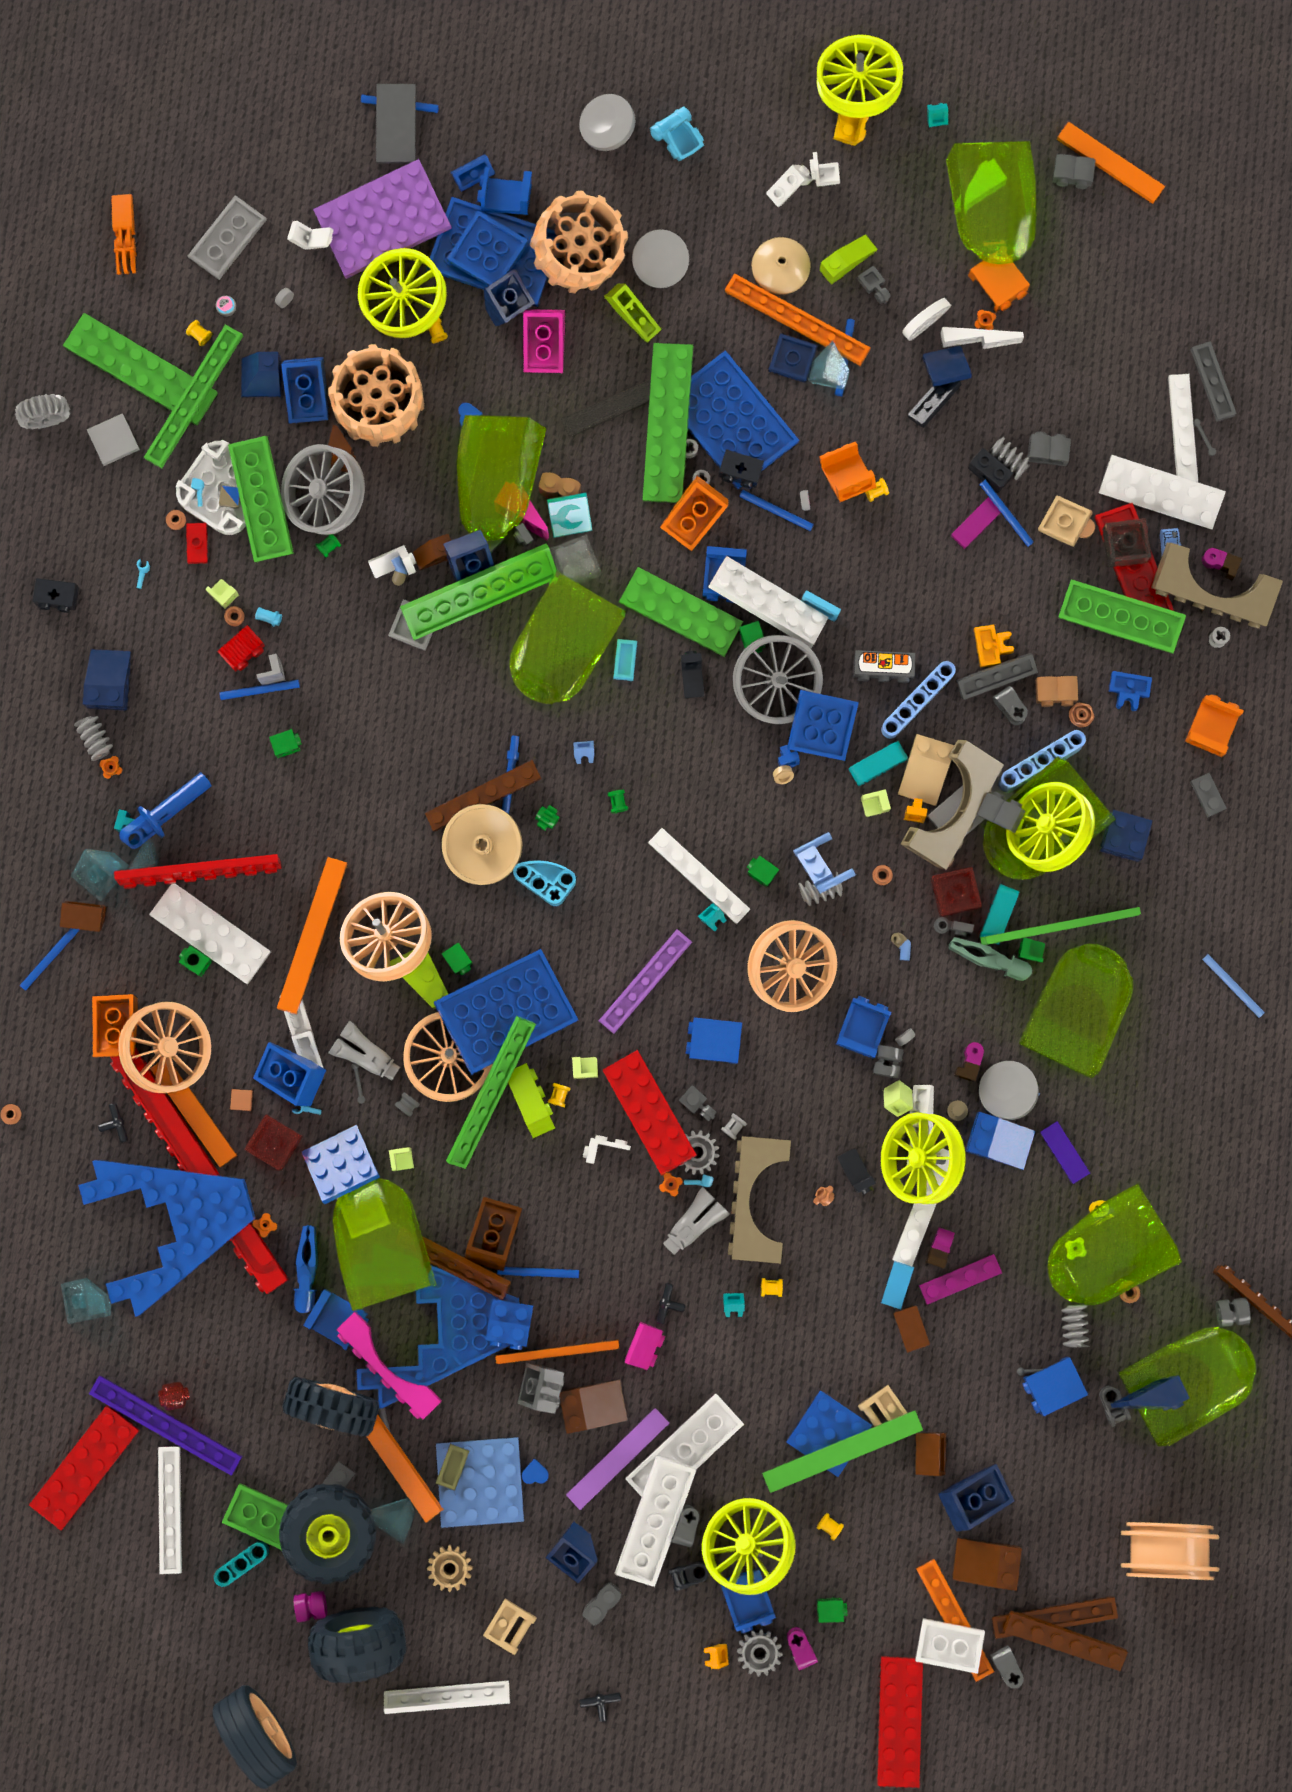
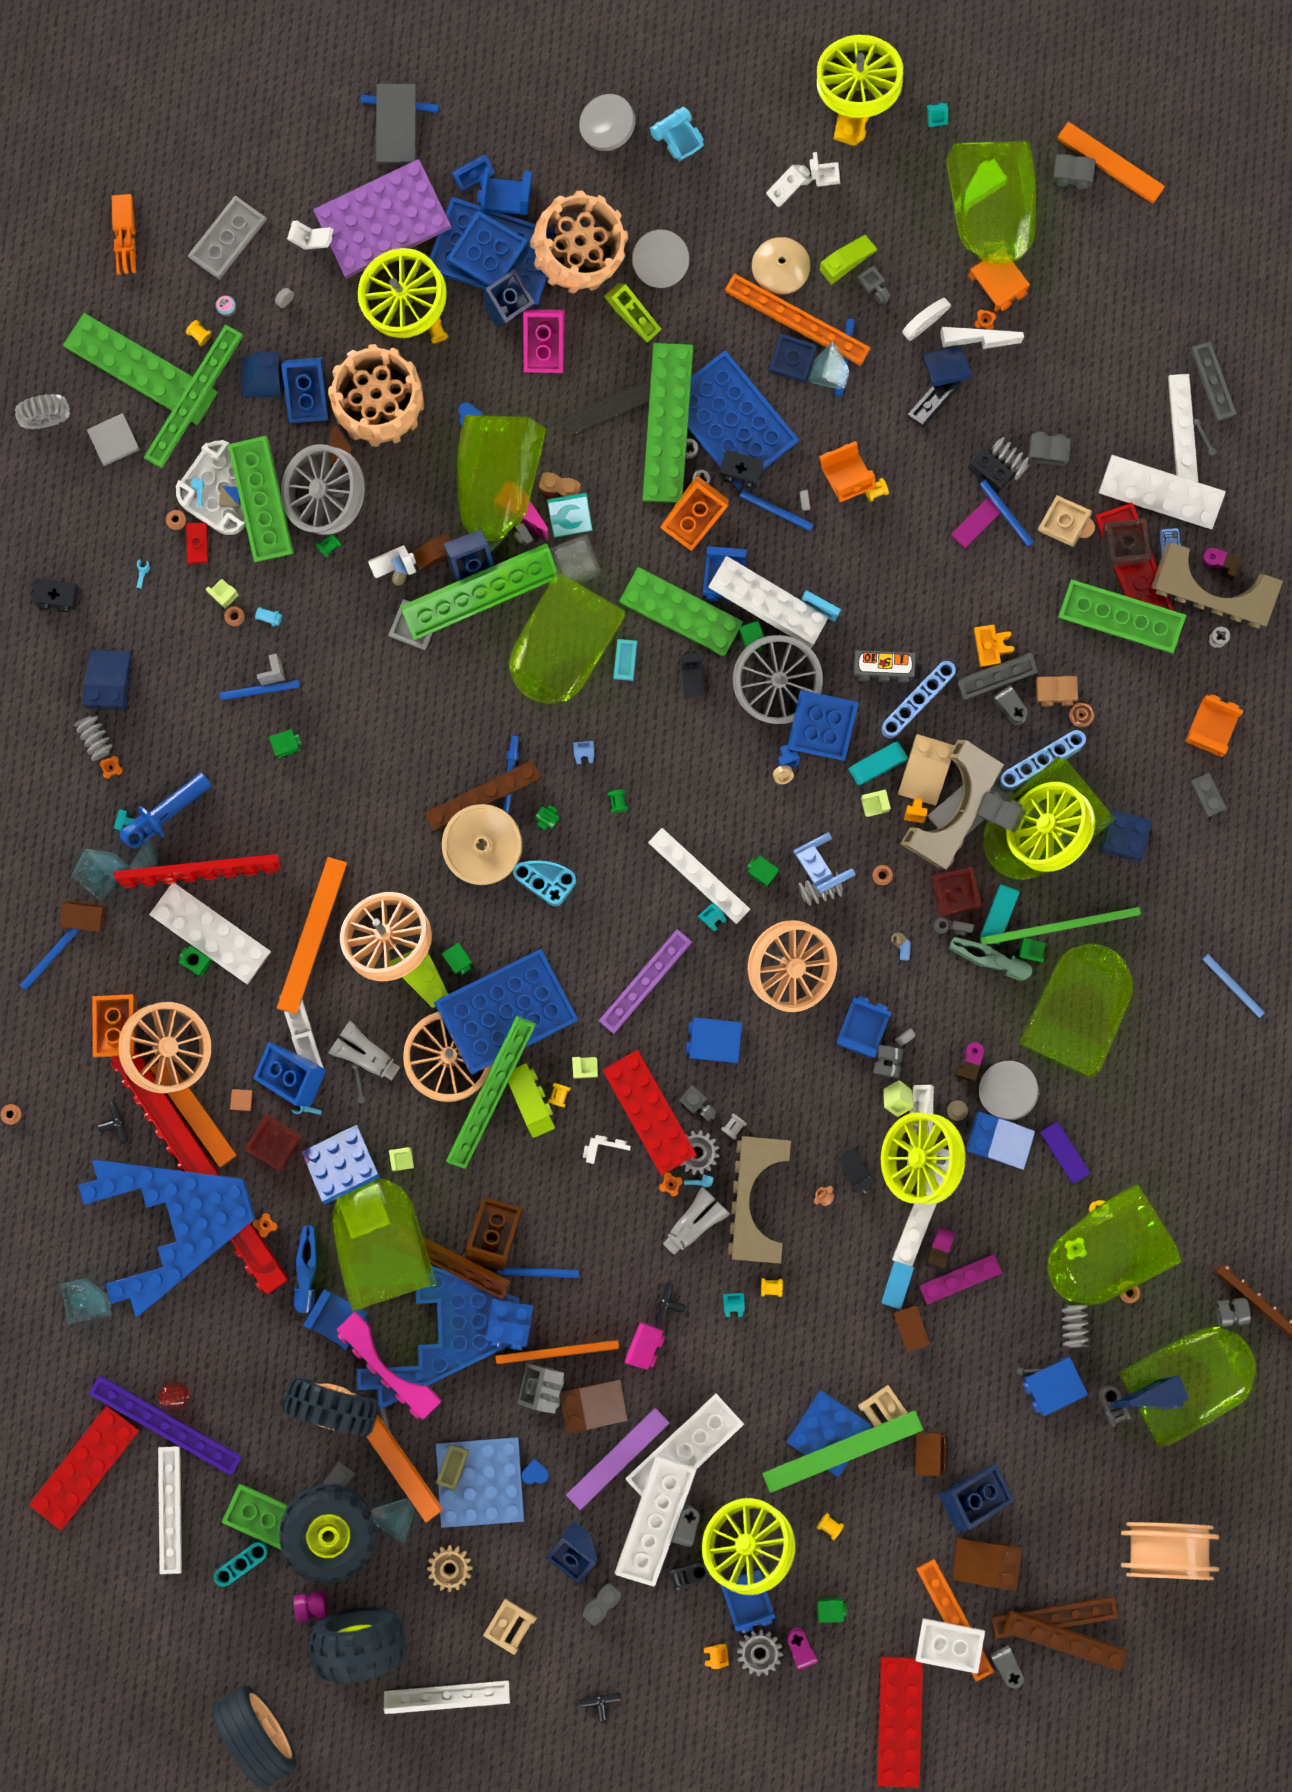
(241, 649): red brick -> none
(407, 1104): dark grey wheel -> none
(1129, 688): blue plate -> none

